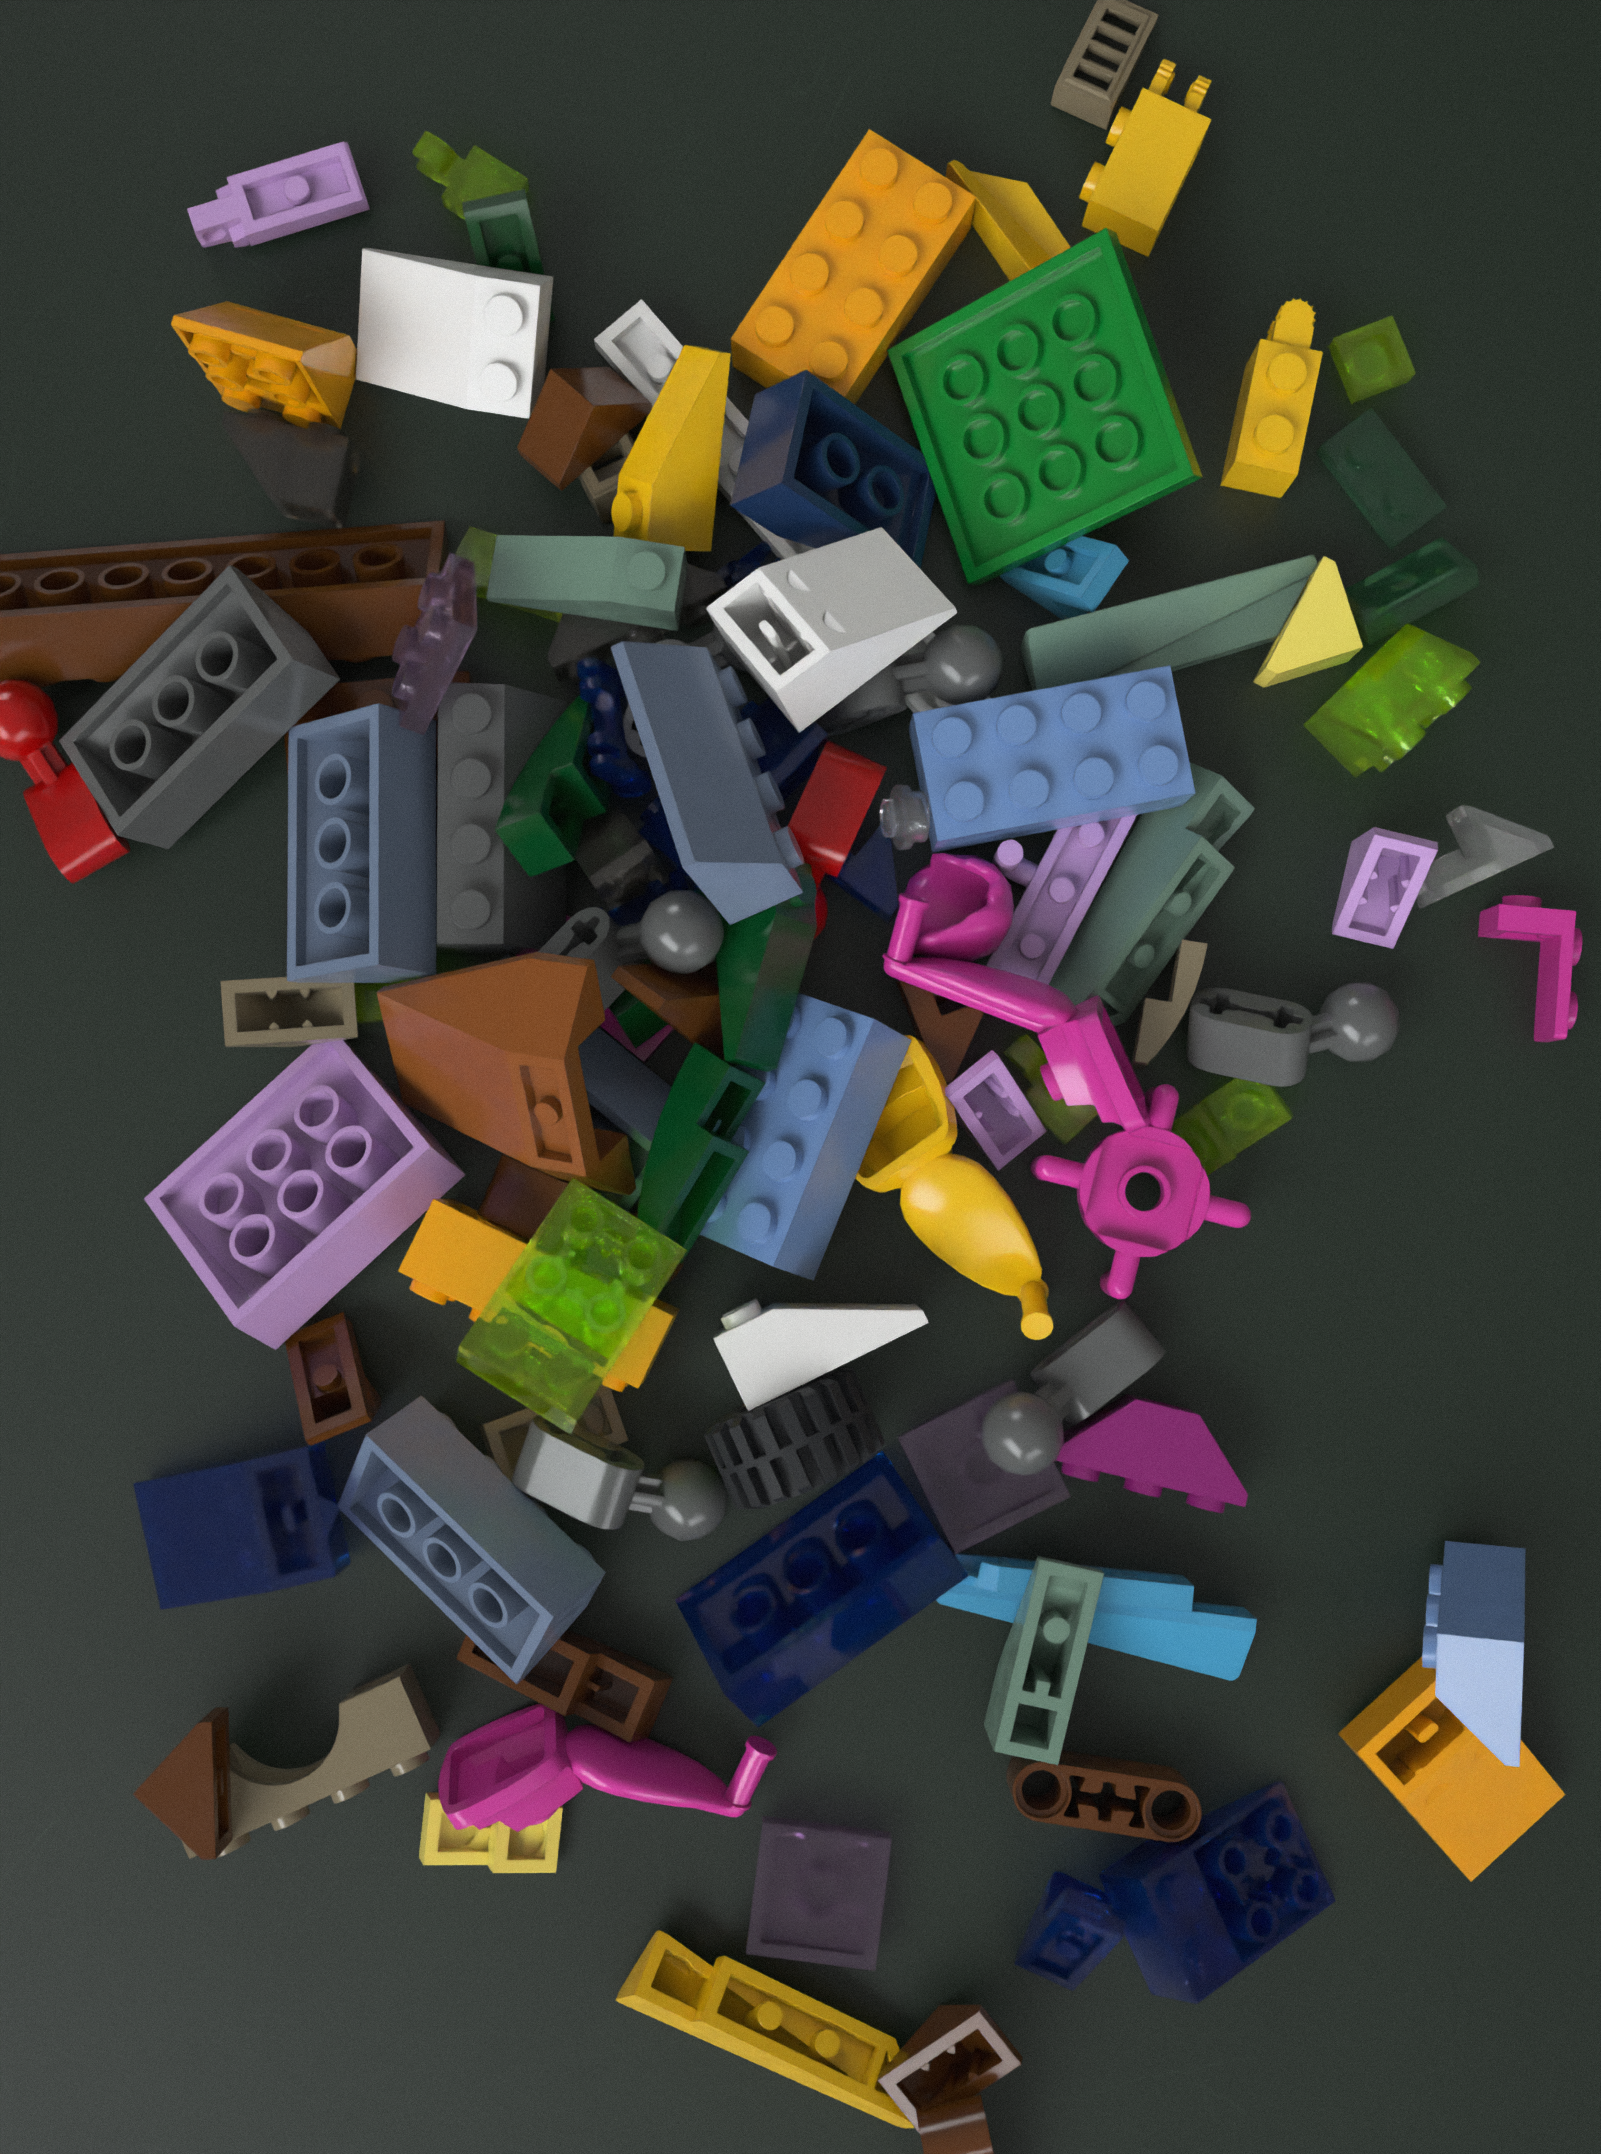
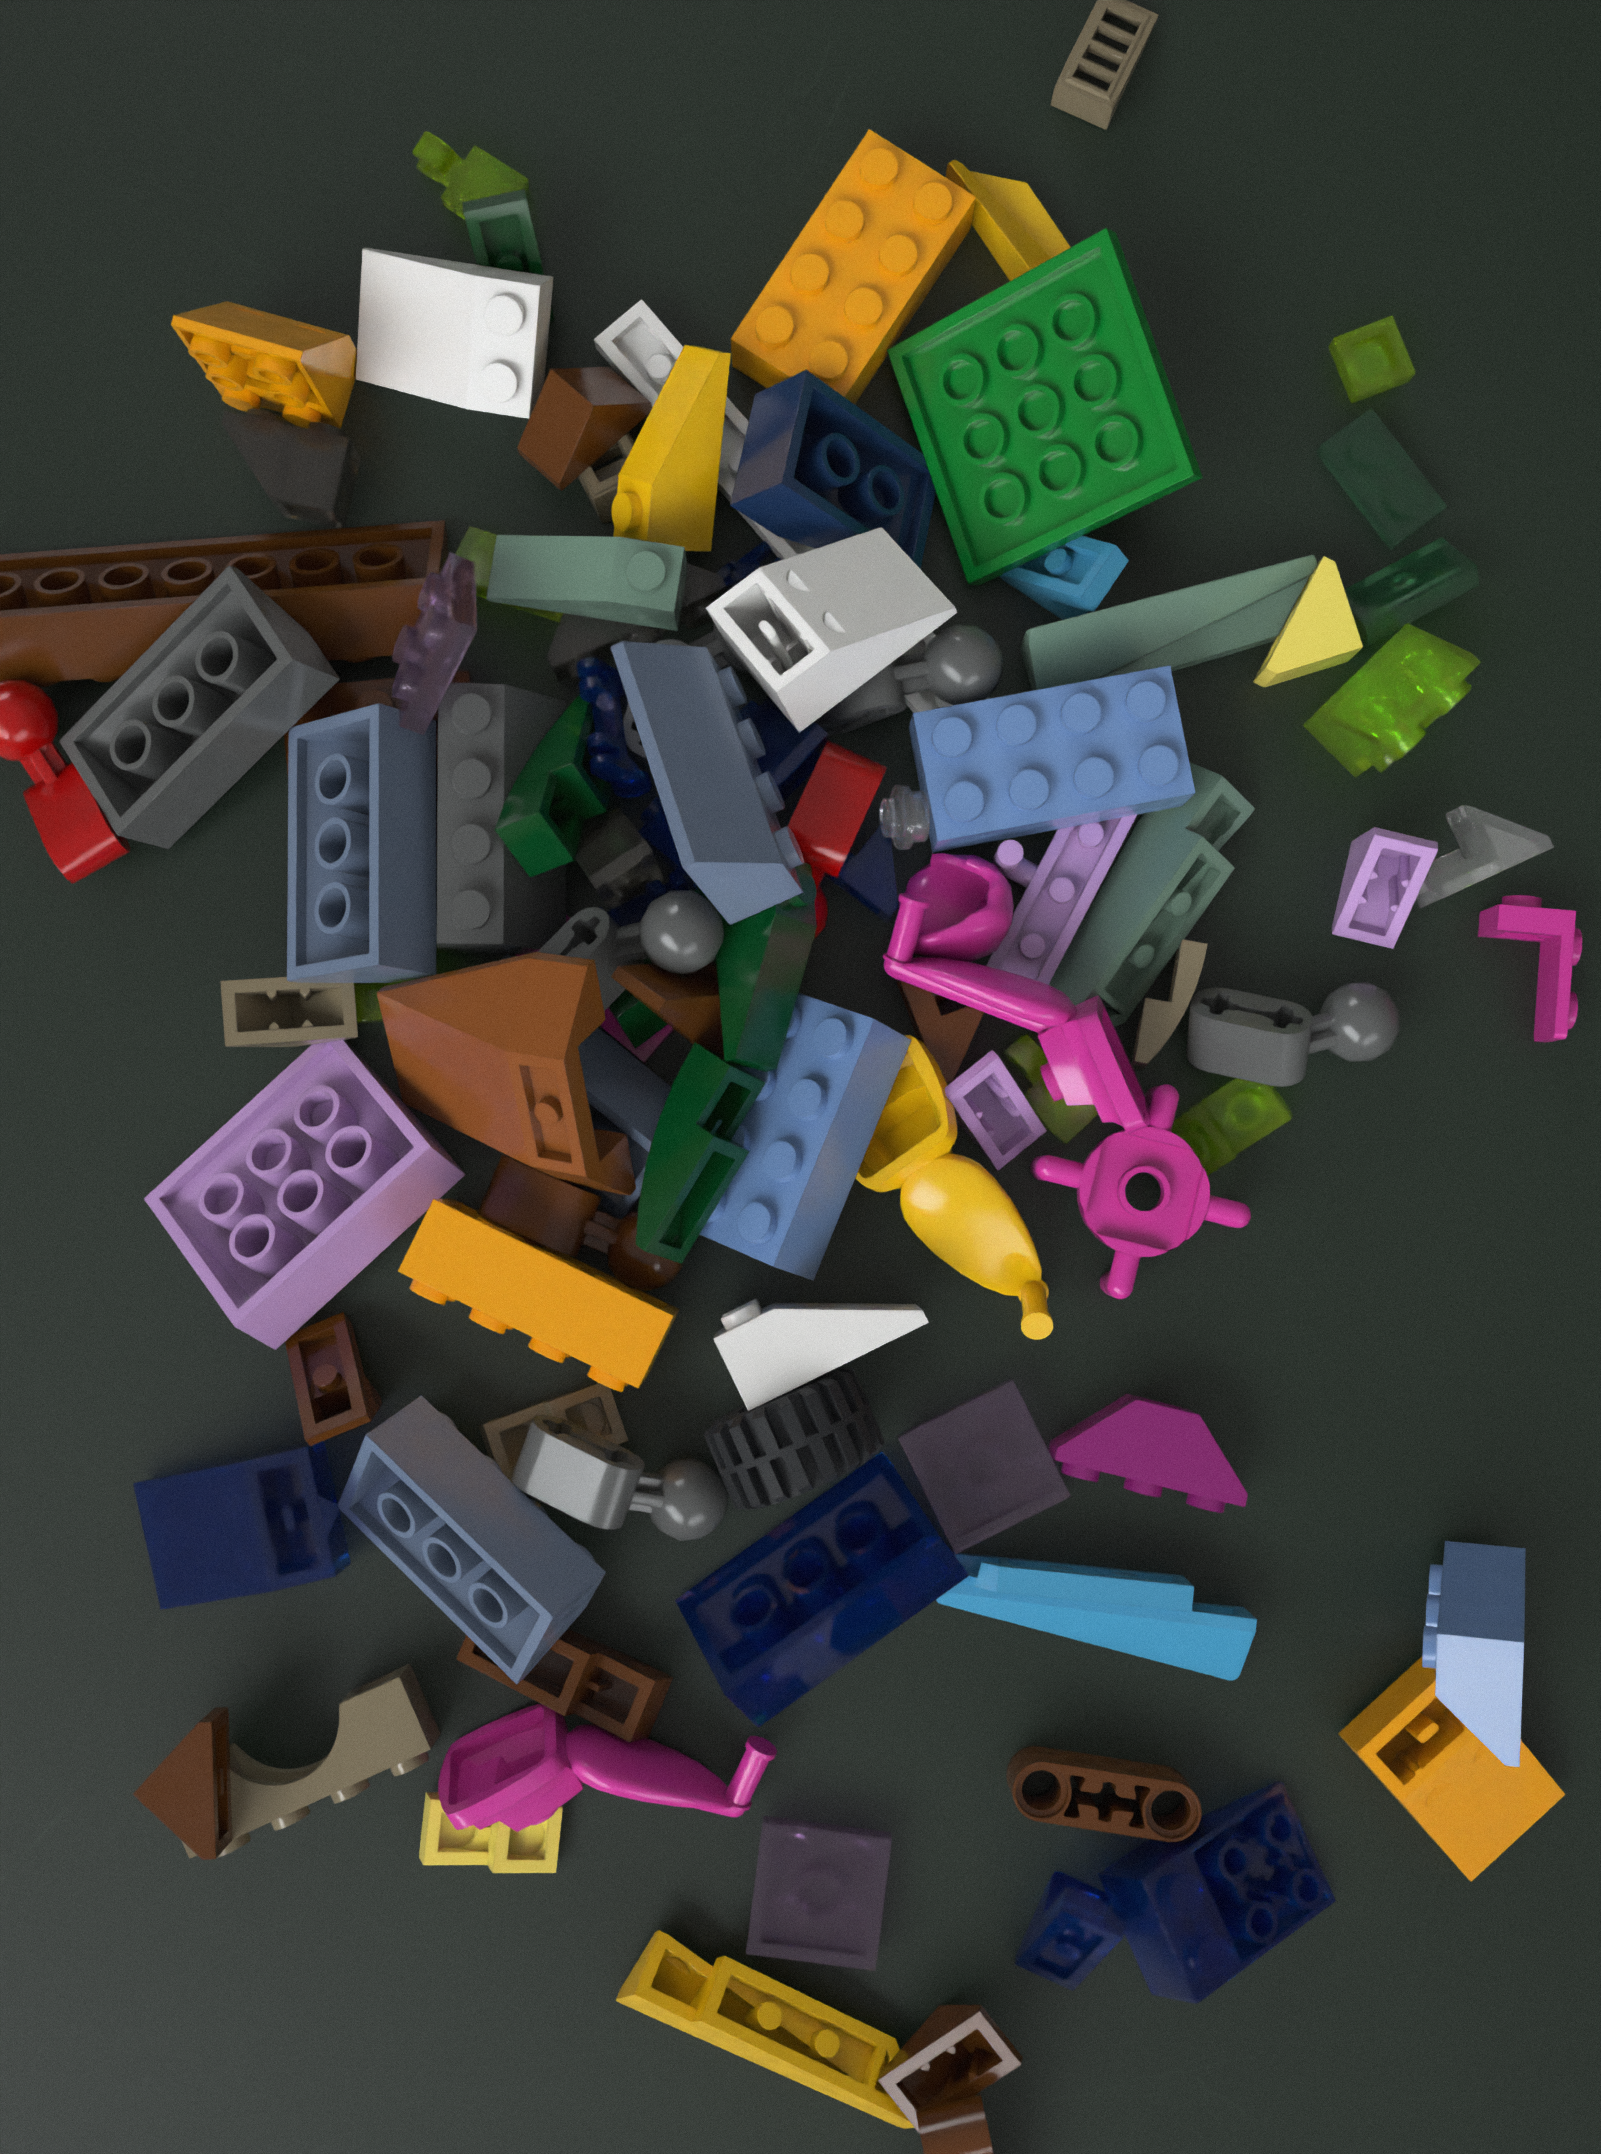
(282, 199): lavender hinge -> none
(570, 1305): clear neon green slope -> none
(1043, 1661): sand green slope -> none
(1074, 1381): dark grey beam -> none
(1148, 162): yellow hinge -> none
(1274, 405): yellow hinge -> none

